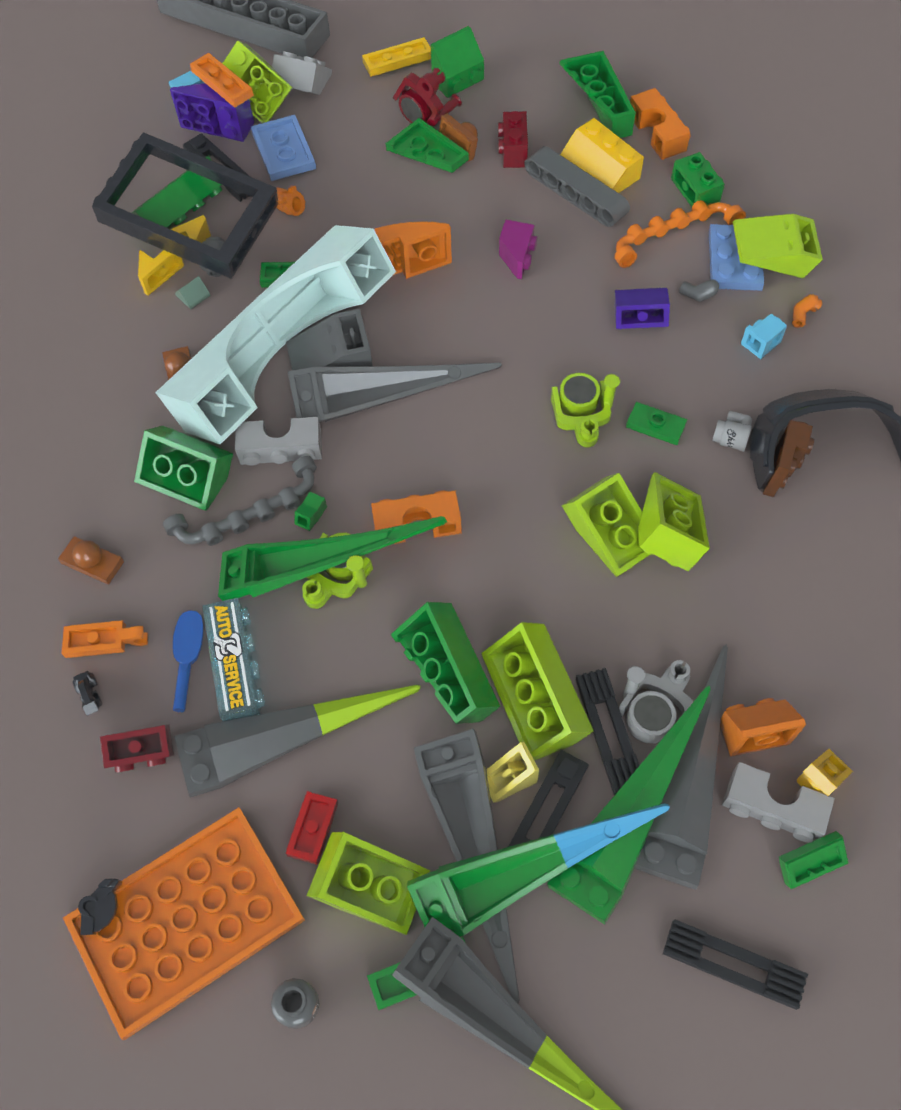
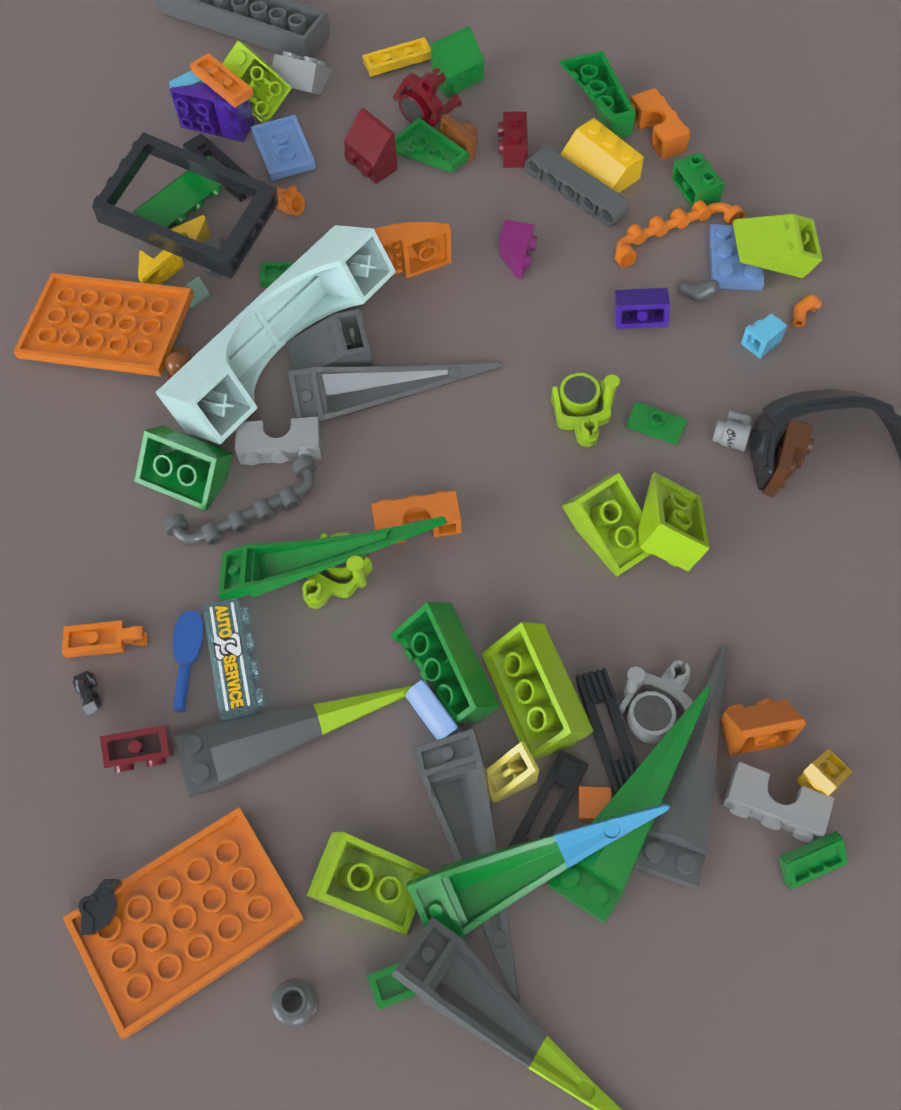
(91, 560): dark orange tile -> none
(104, 324): none -> orange plate
(310, 511): green piece -> none
(312, 827): red plate -> none
(371, 147): none -> dark red slope
(431, 711): none -> light blue brick
(592, 801): none -> orange tile
(782, 984): black container -> none

